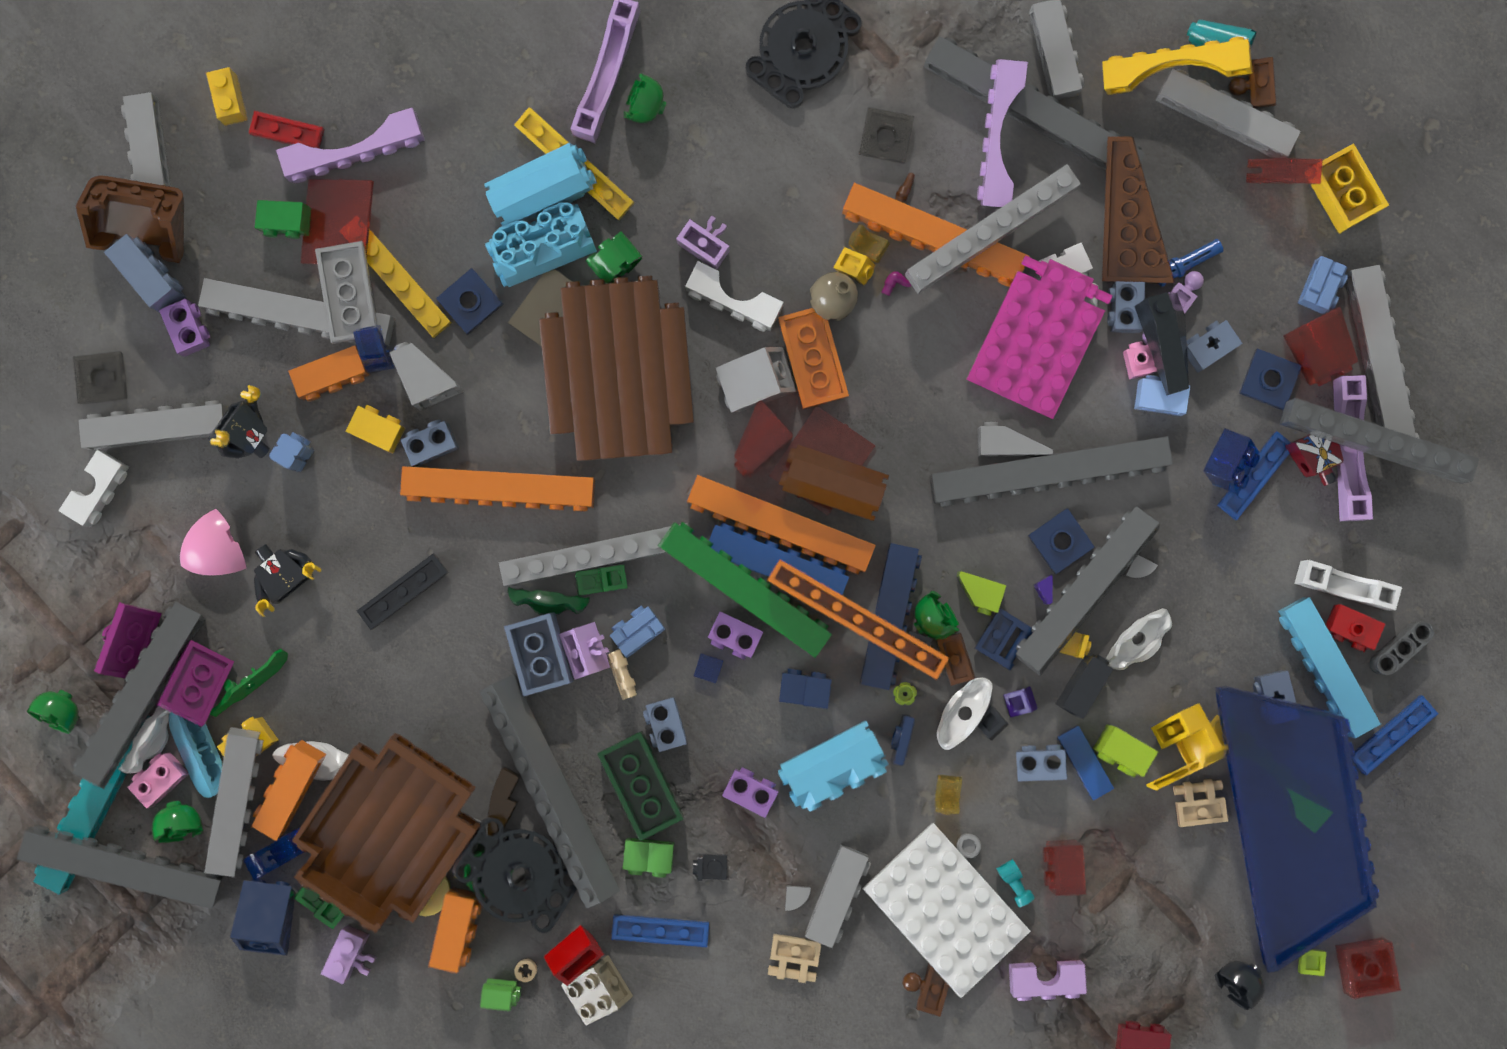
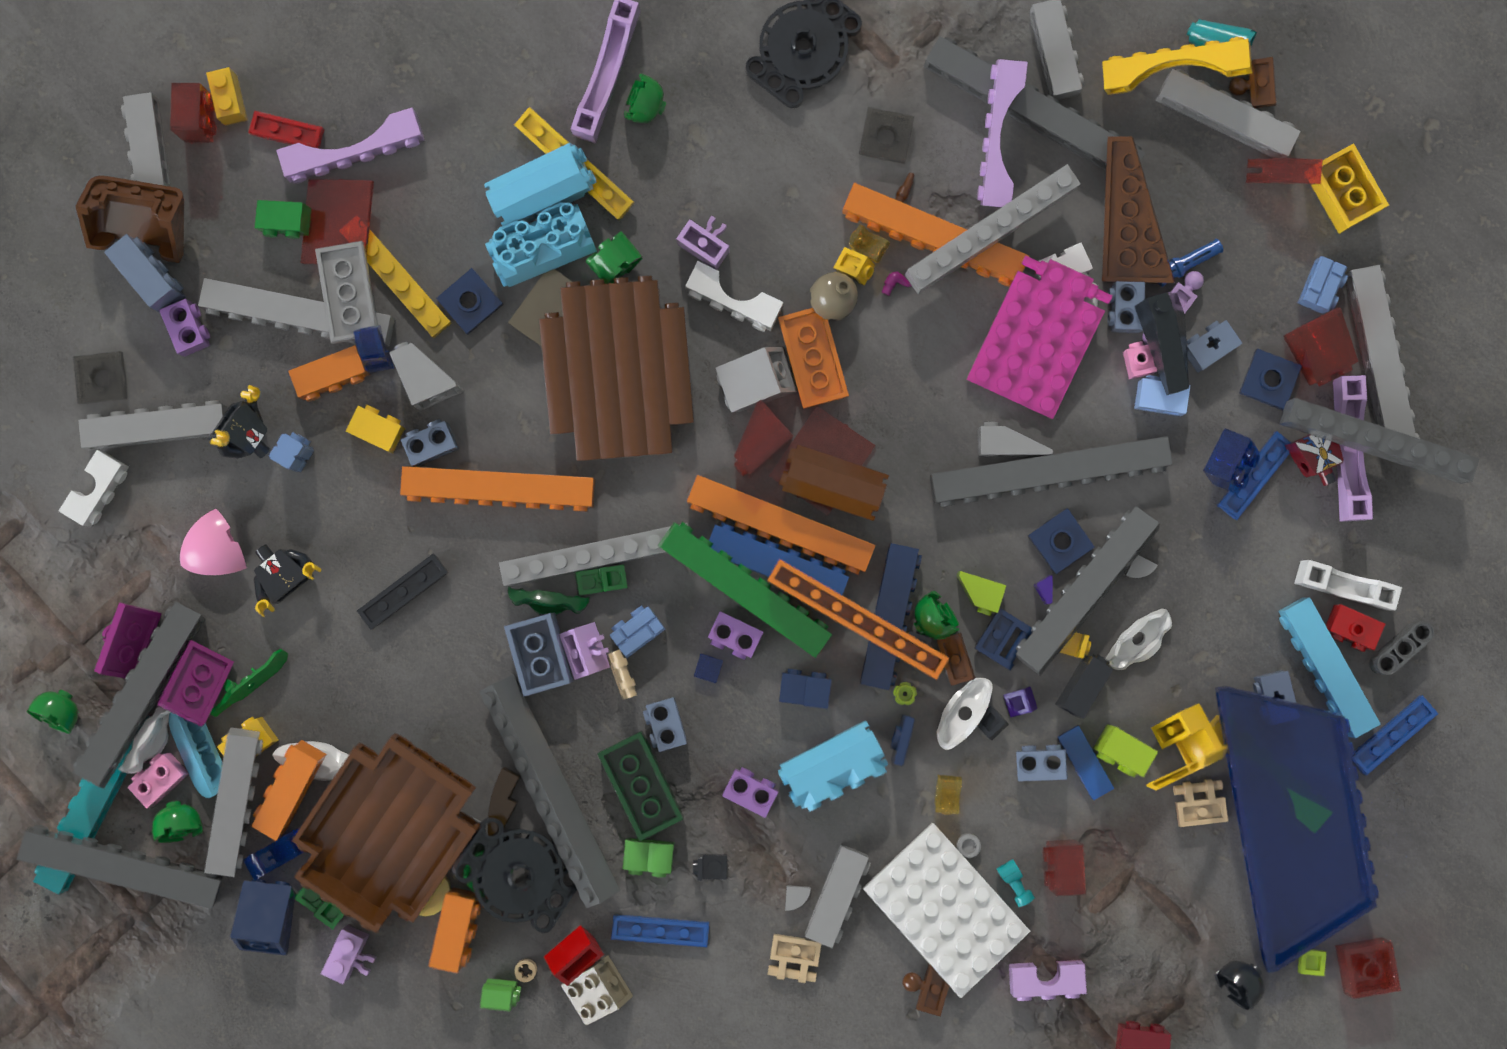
(192, 113): none -> clear red brick

